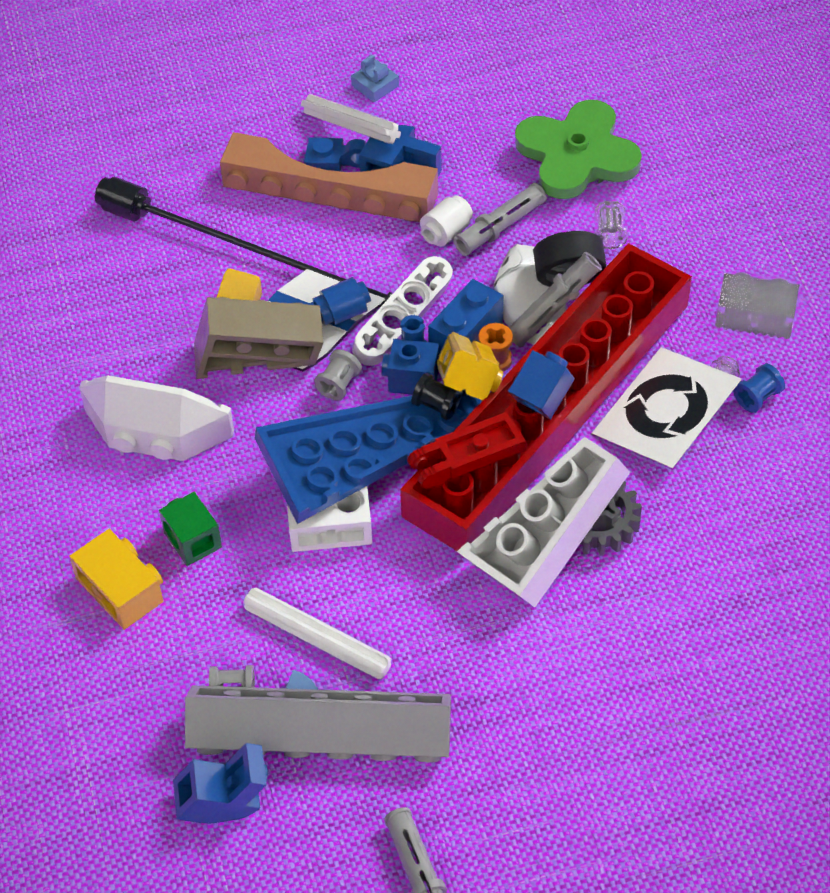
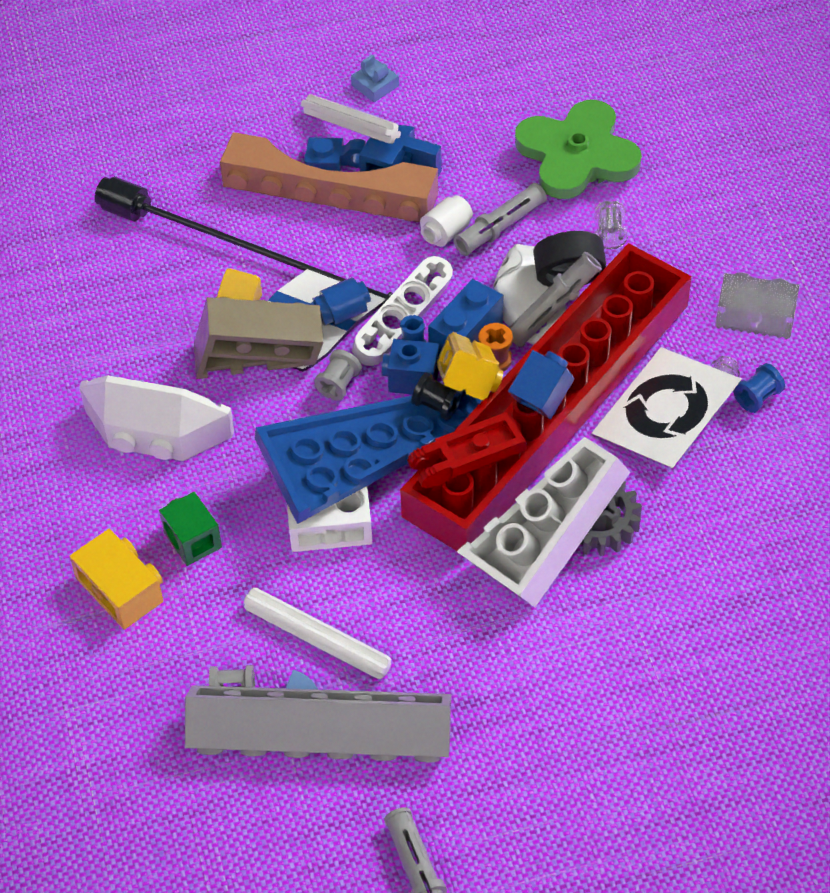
(220, 791): blue brick -> none

